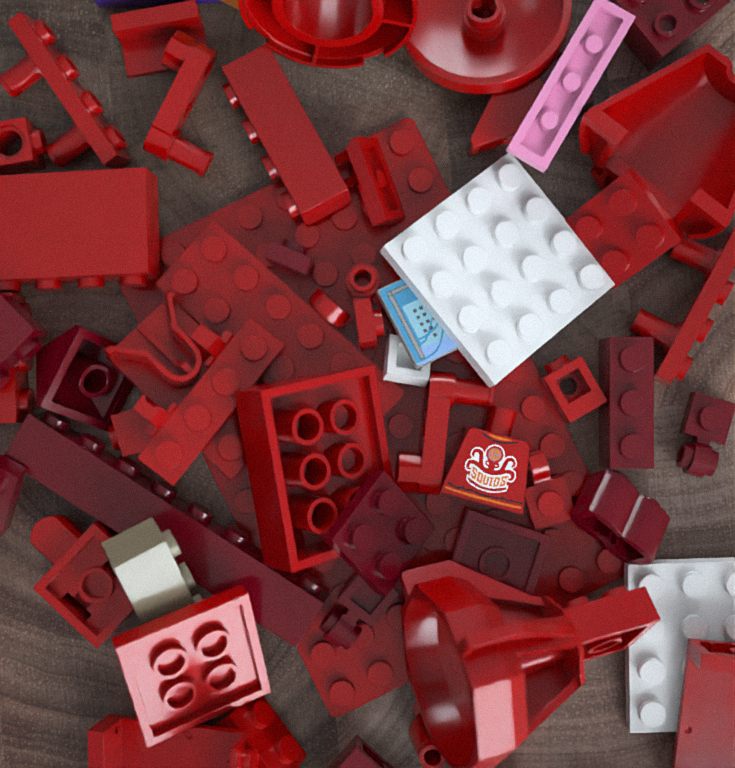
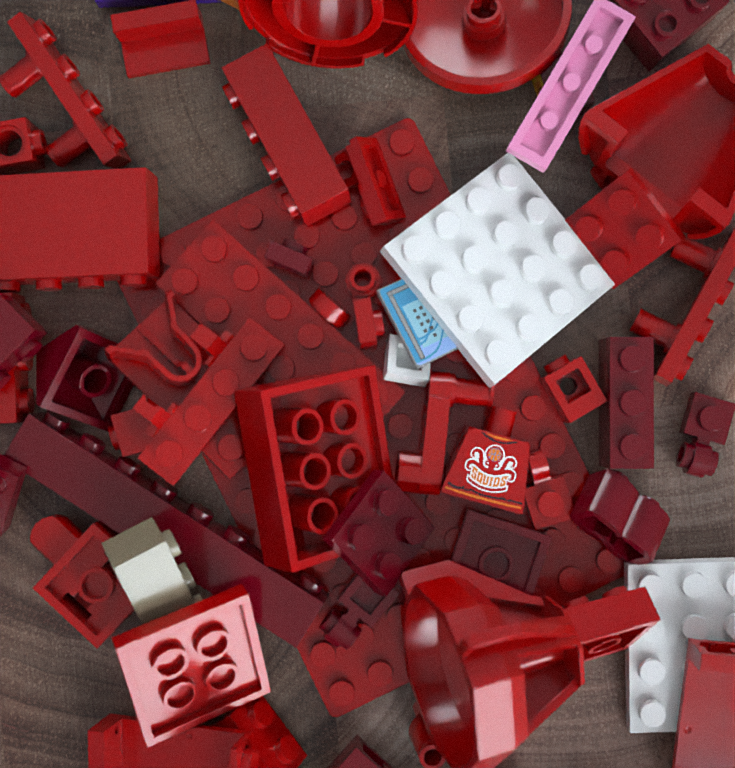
(193, 65): red beam -> none
(503, 116): red slope -> none

